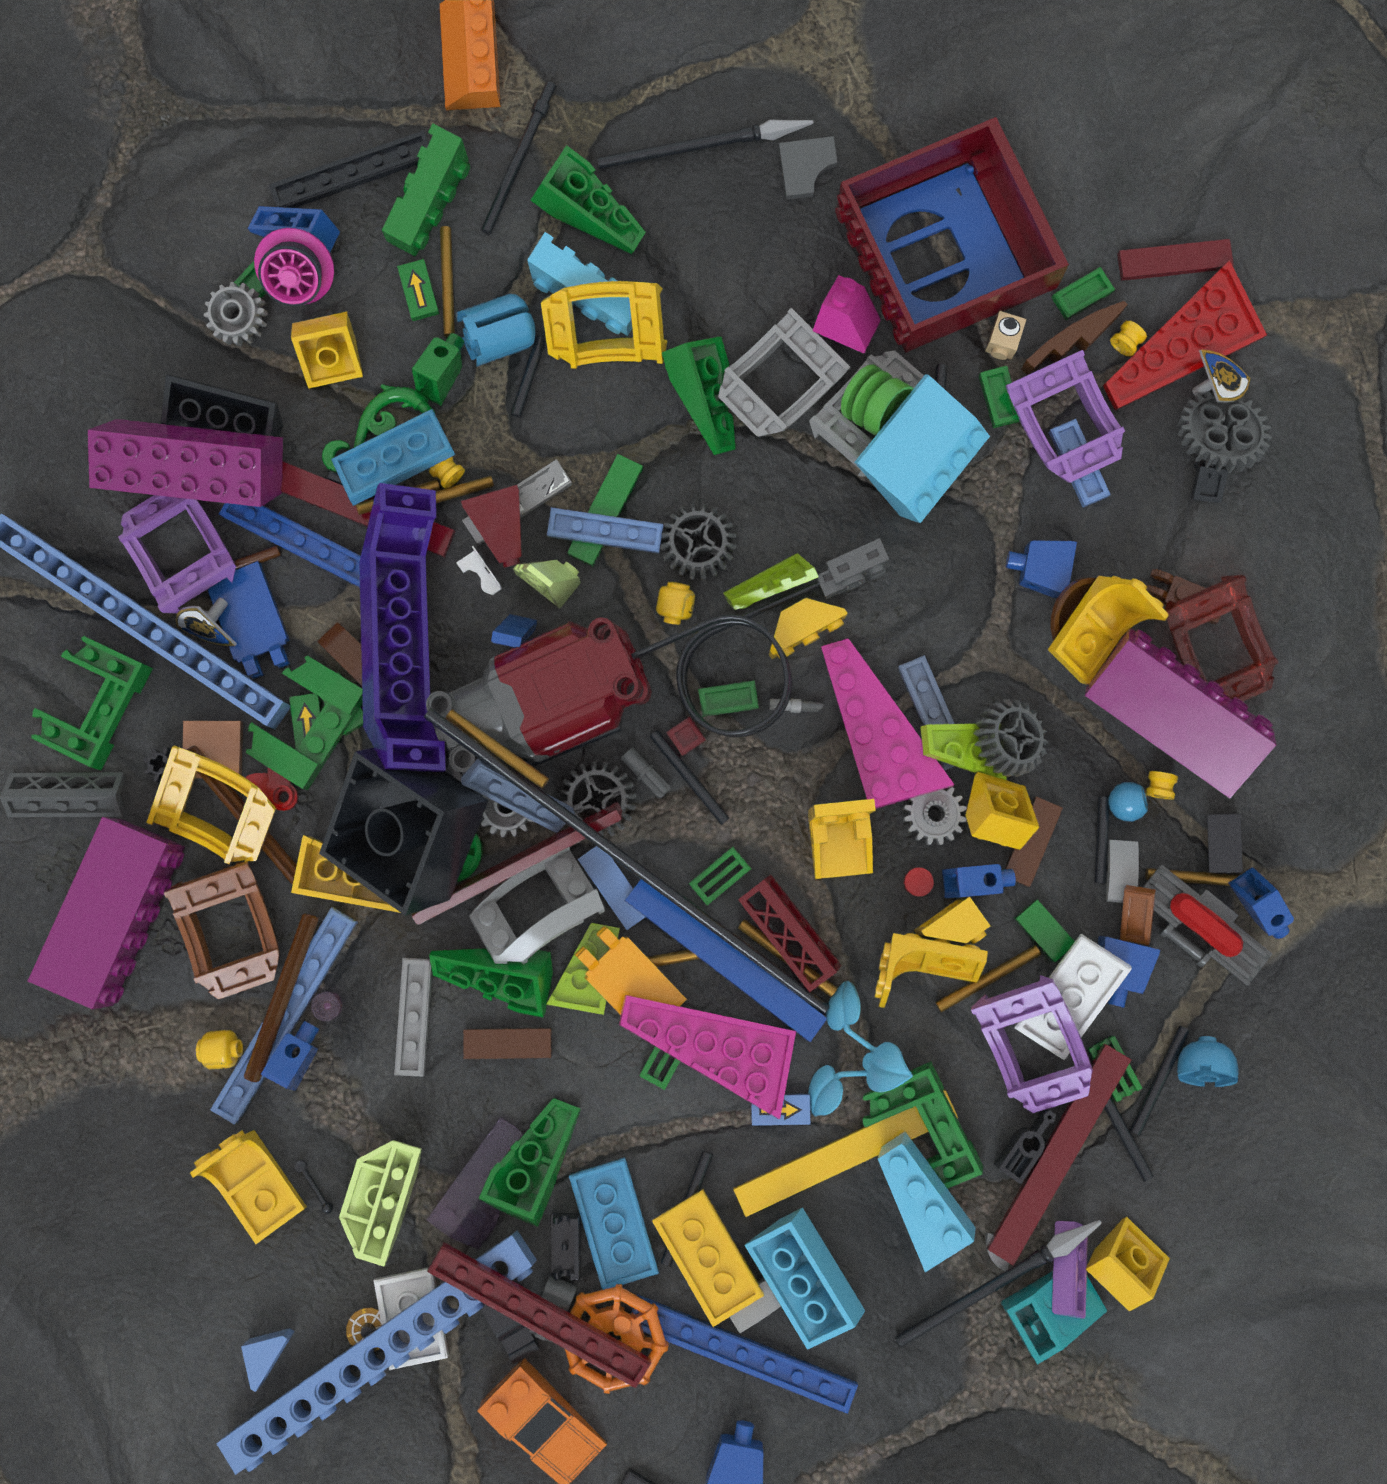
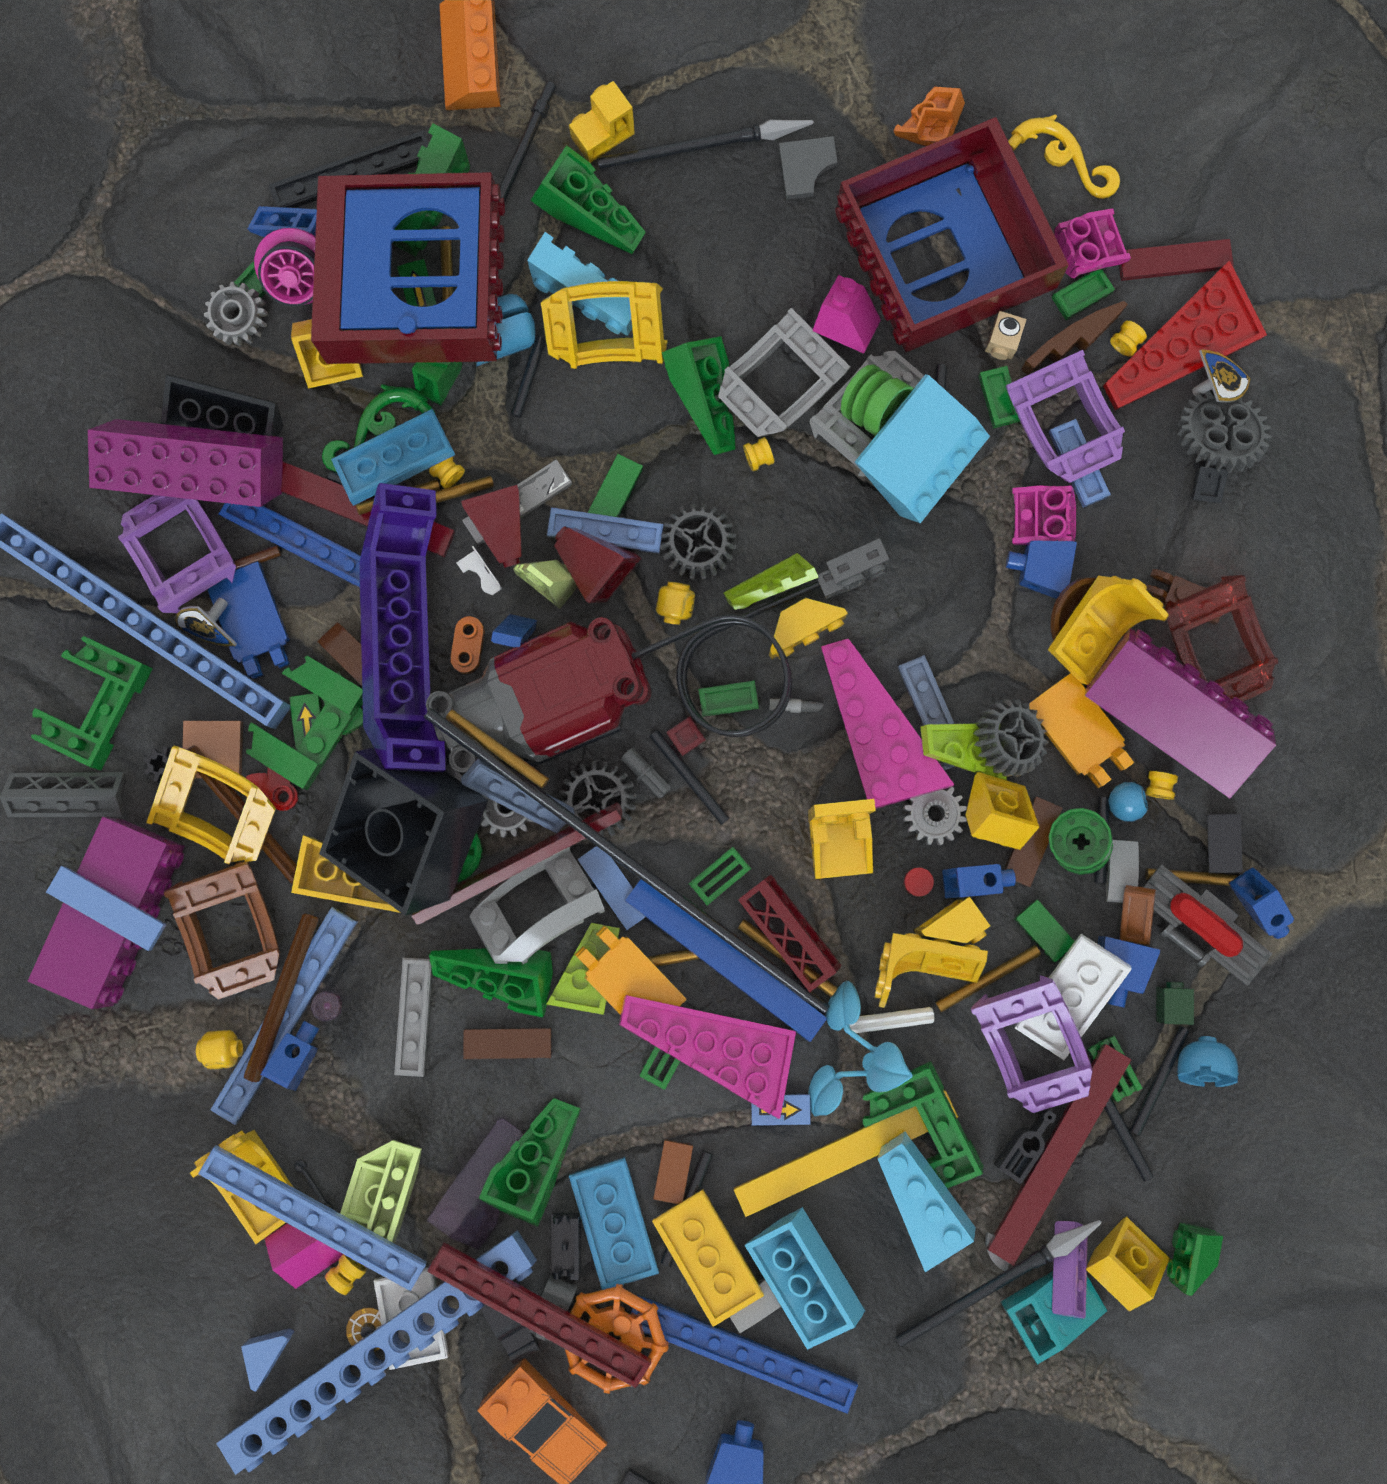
(106, 908): none -> medium blue tile
(297, 1255): none -> dark pink slope
(312, 1217): none -> medium blue tile
(344, 1274): none -> yellow wheel
(355, 278): none -> door
(467, 644): none -> orange plate
(594, 563): none -> dark red slope
(605, 124): none -> yellow brick
(673, 1171): none -> dark orange tile
(758, 454): none -> yellow wheel
(893, 1020): none -> white axle
(934, 117): none -> orange slope
(1044, 514): none -> dark pink slope
(1069, 829): none -> green wheel
(1072, 150): none -> yellow plant
(1080, 730): none -> light orange tile
(1091, 242): none -> dark pink slope
(1175, 1004): none -> dark green brick
(1194, 1257): none -> green slope

